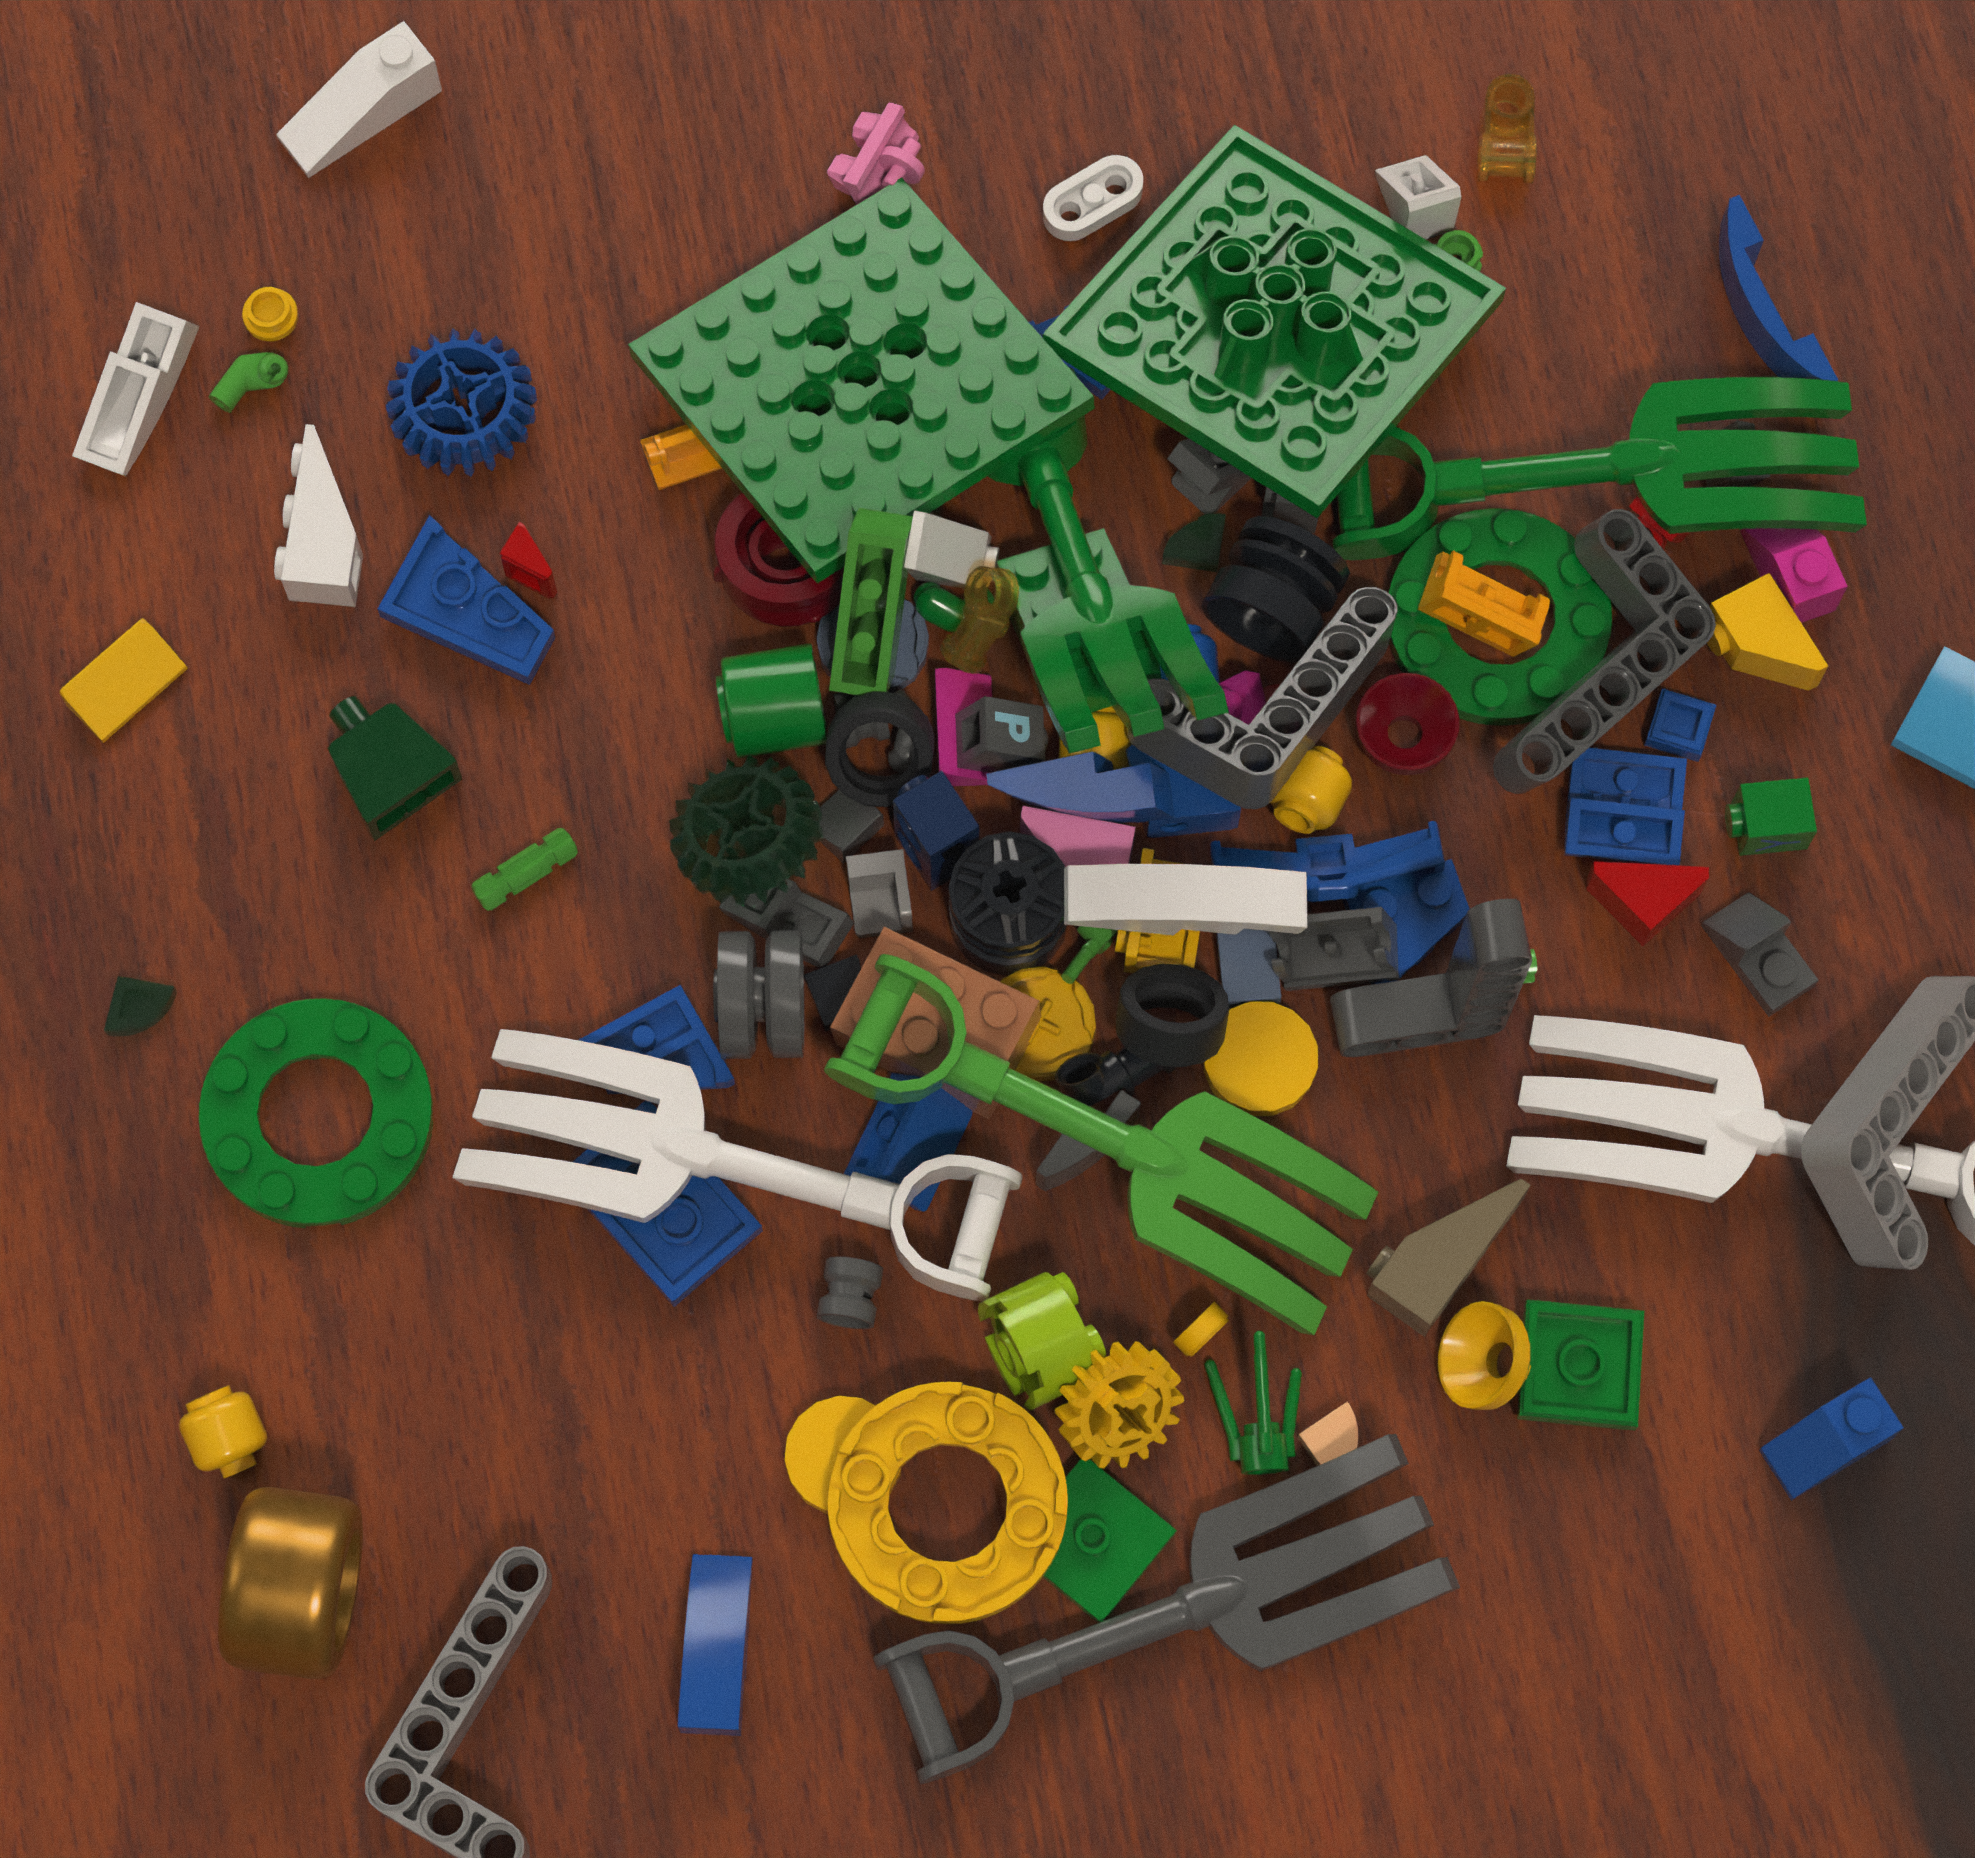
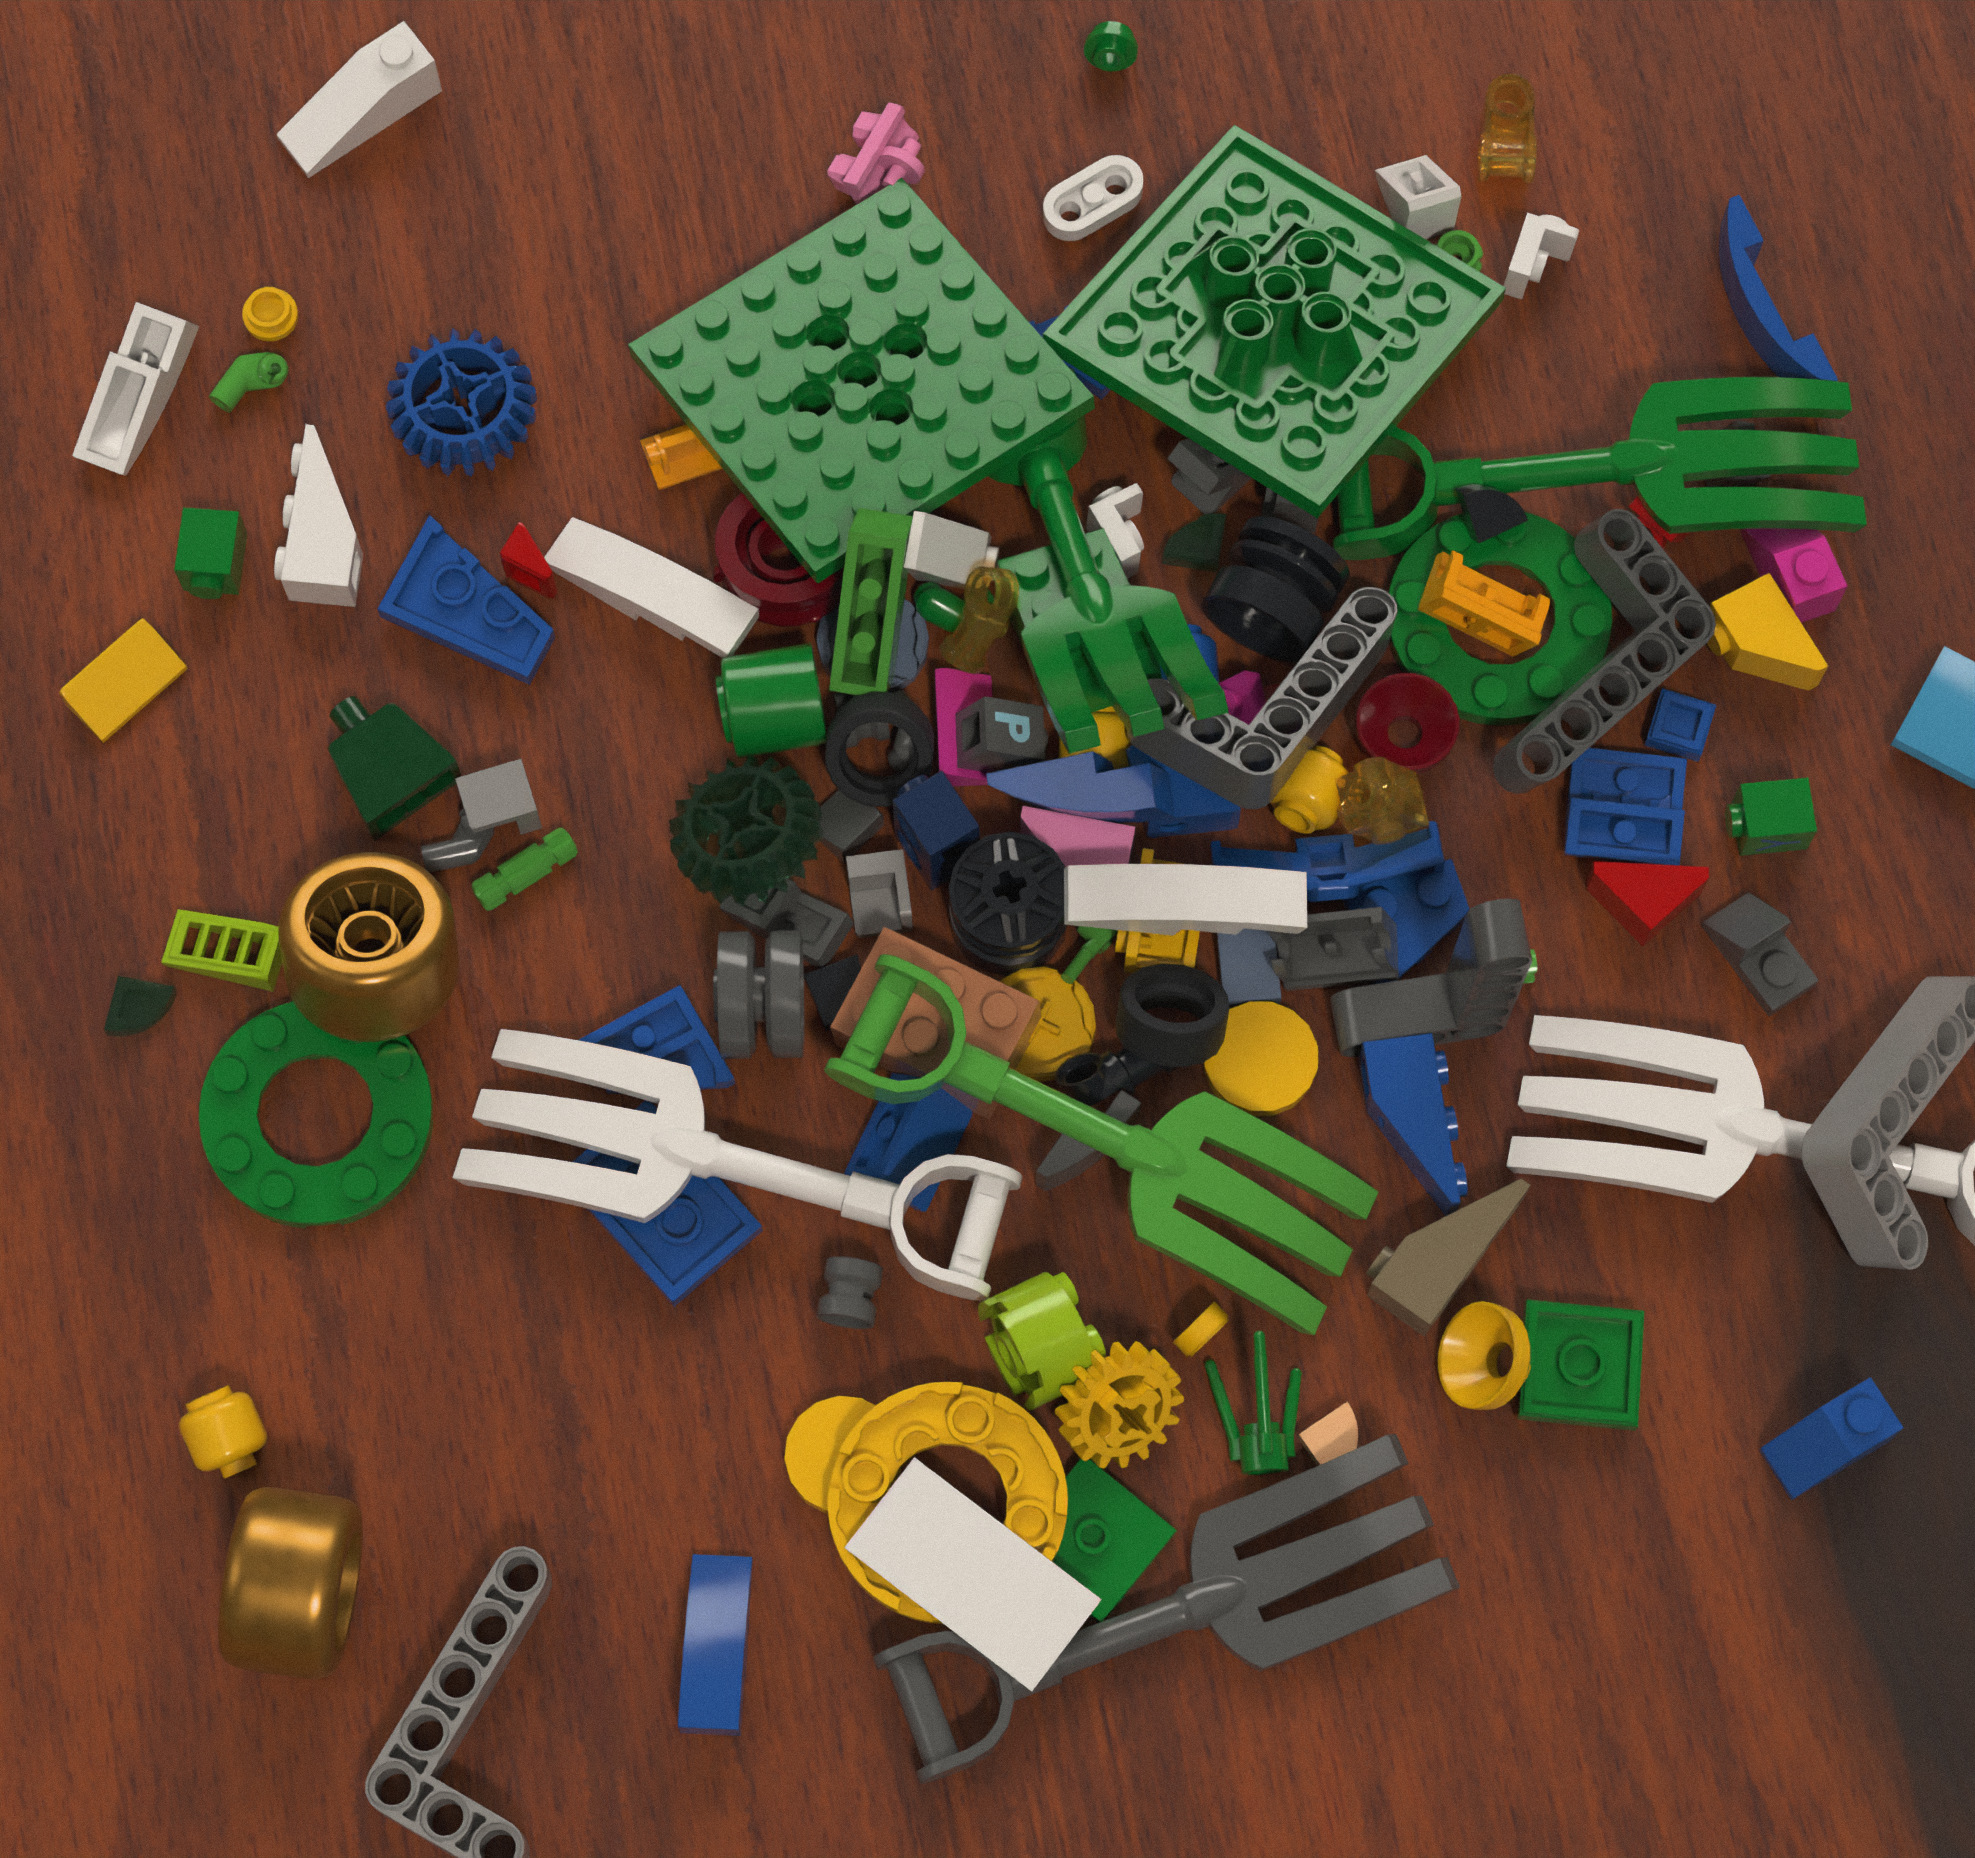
(210, 552): none -> green brick
(260, 976): none -> lime slope
(369, 946): none -> pearl gold wheel
(461, 850): none -> dark grey arm
(499, 797): none -> light grey panel
(651, 587): none -> white slope
(973, 1574): none -> white sticker
(1109, 512): none -> white bracket
(1111, 46): none -> green plate
(1381, 801): none -> clear yellow brick
(1407, 1105): none -> blue slope
(1488, 511): none -> black tile
(1538, 239): none -> white bracket

